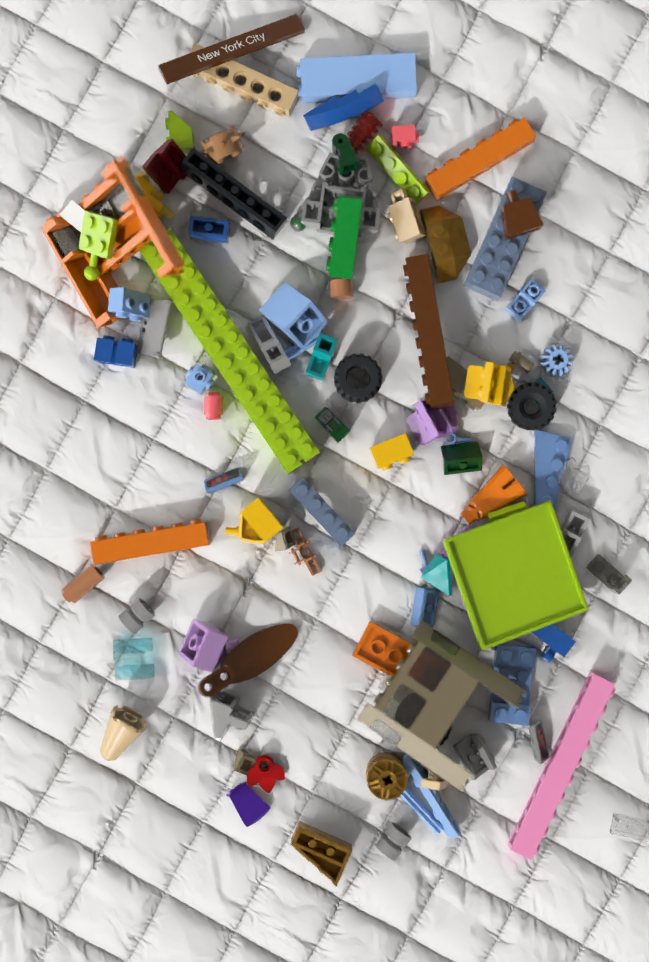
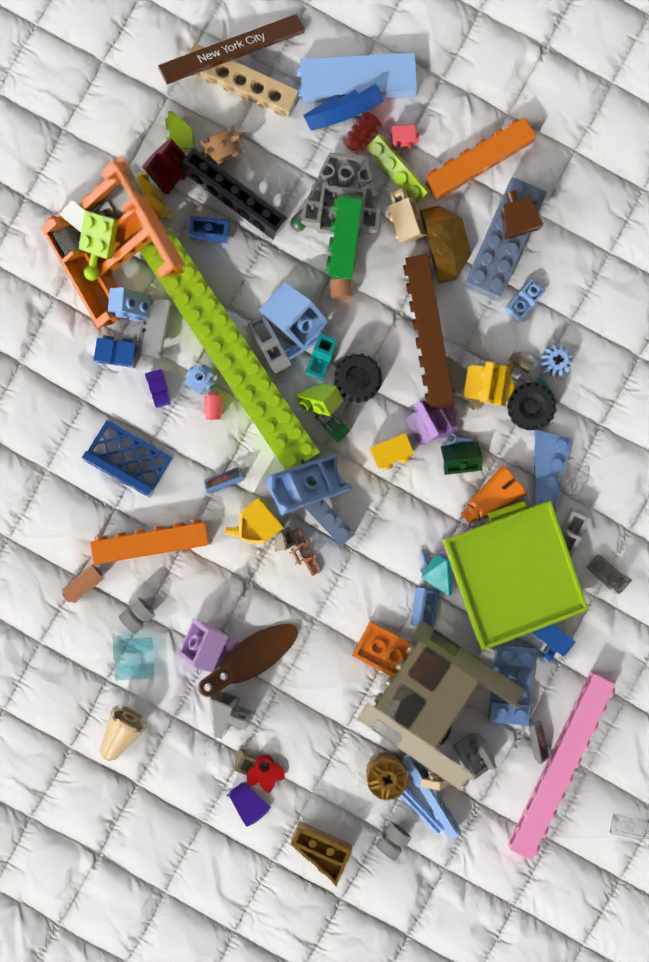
(119, 473): none -> blue fence
(158, 388): none -> dark purple leg
(291, 488): none -> medium blue piece
(320, 399): none -> lime slope
(343, 149): dark green leg -> none

